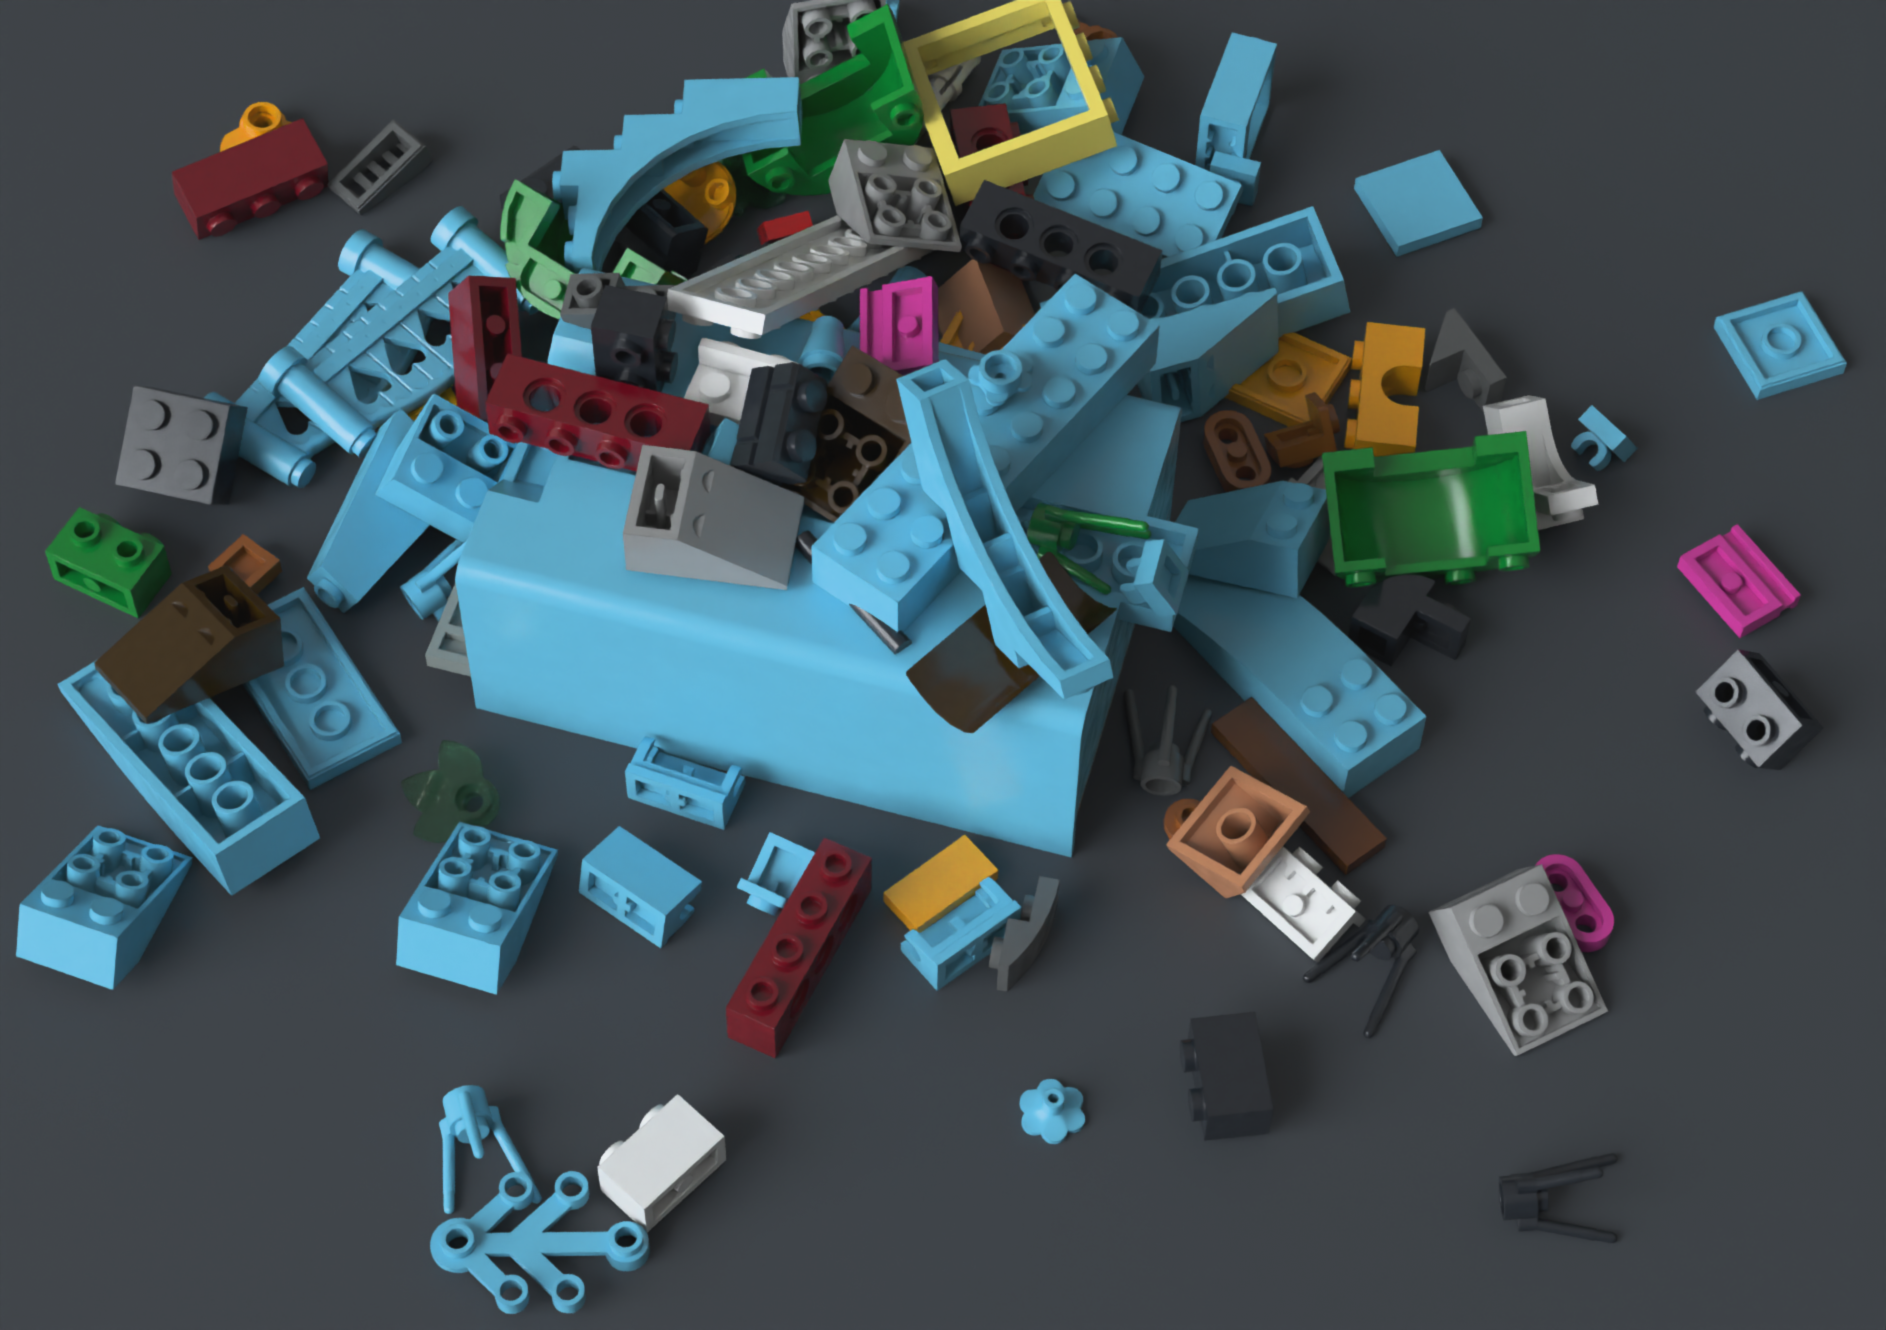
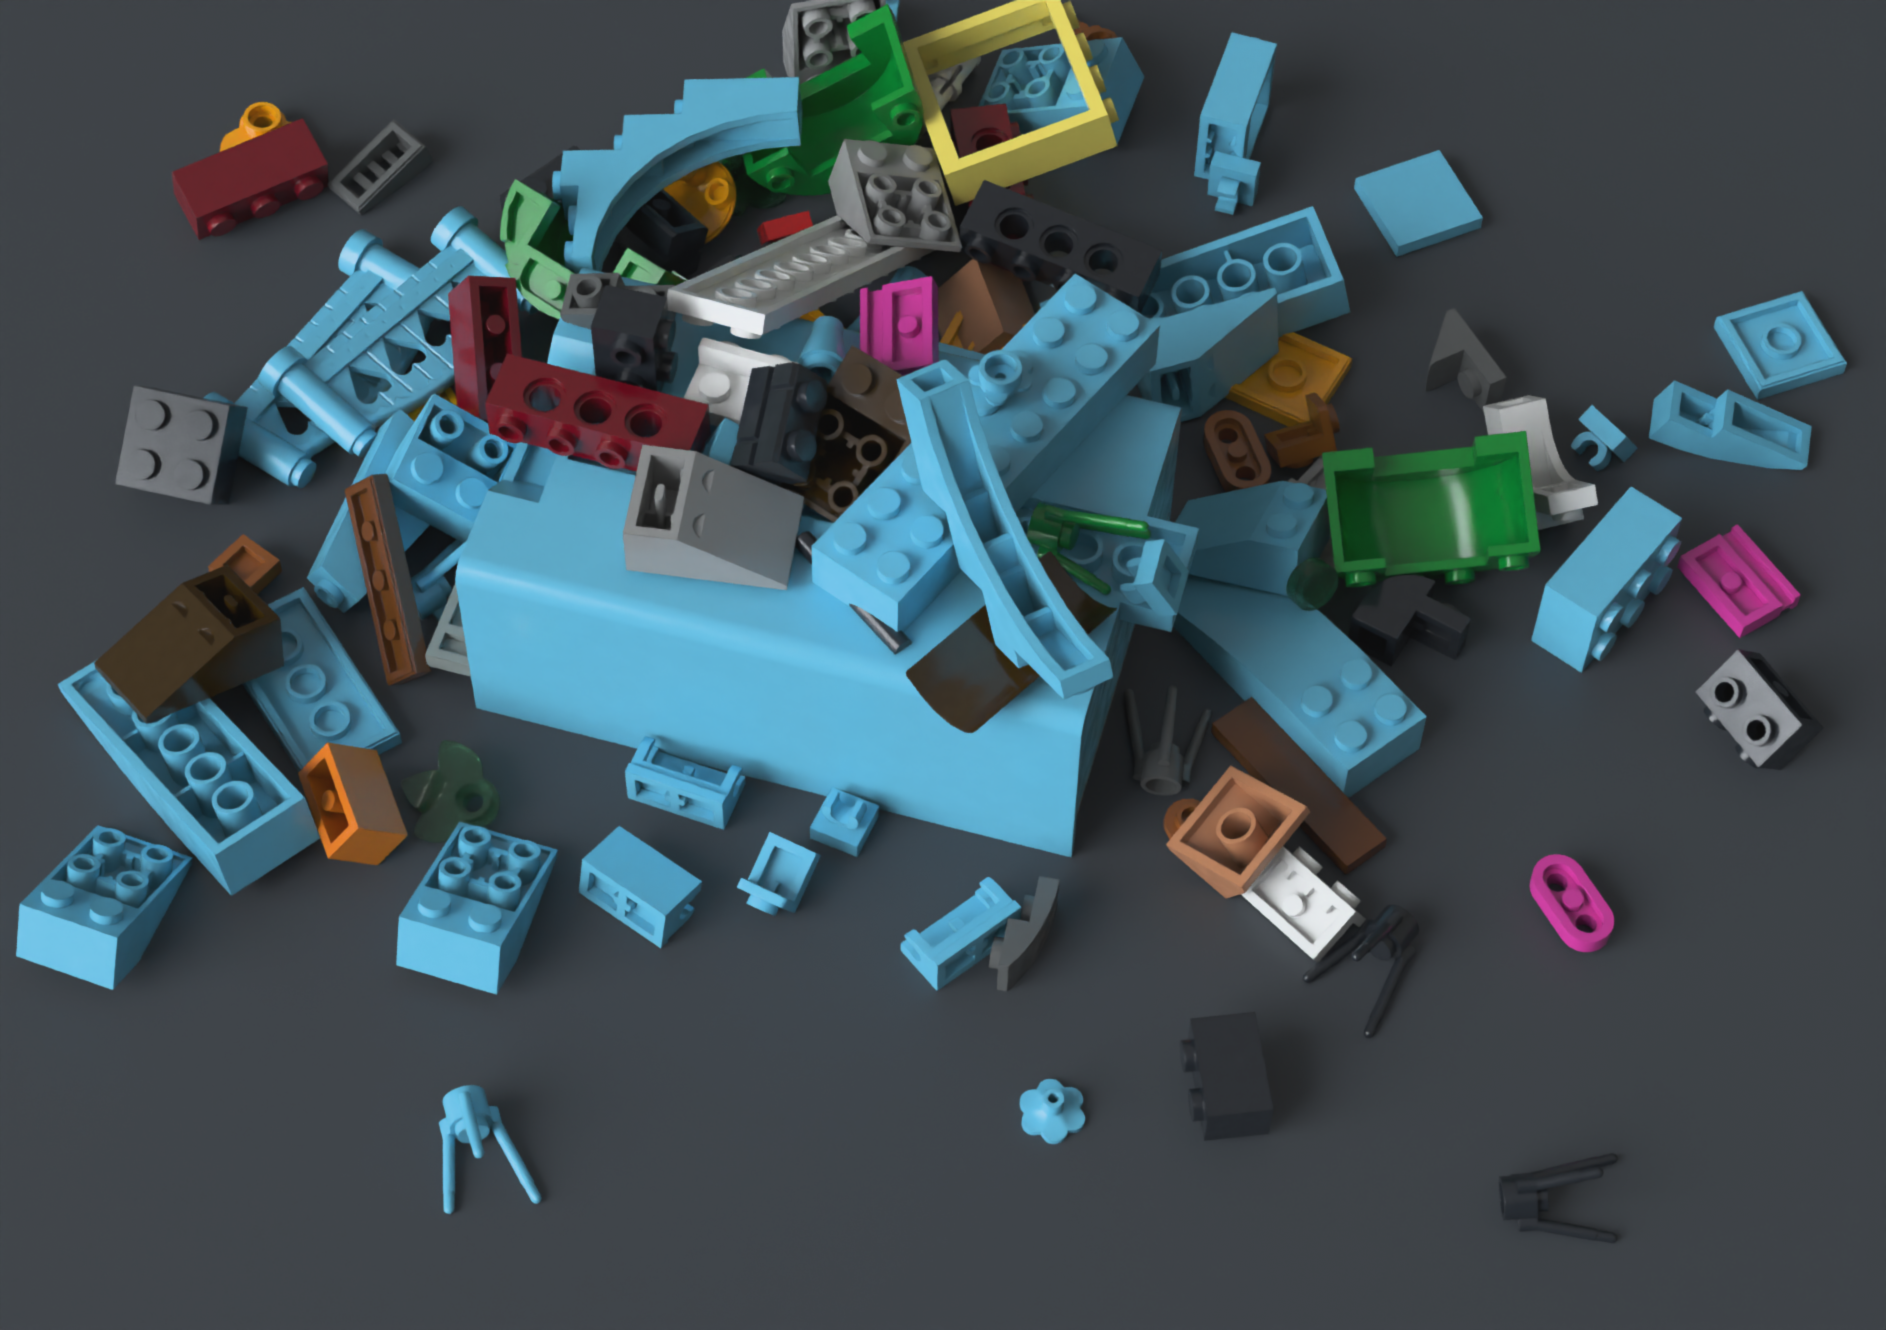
(109, 561): green brick -> none
(352, 804): none -> orange brick
(387, 579): none -> reddish brown tile
(531, 1243): medium azure plant -> none
(661, 1162): white brick -> none
(799, 948): dark red brick -> none
(844, 822): none -> medium azure tile
(939, 885): light orange tile -> none
(1144, 196): medium azure plate -> none
(1312, 584): none -> clear green tile
(1388, 366): light orange arch -> none
(1519, 958): light grey slope -> none
(1607, 580): none -> medium azure brick
(1729, 428): none -> medium azure slope

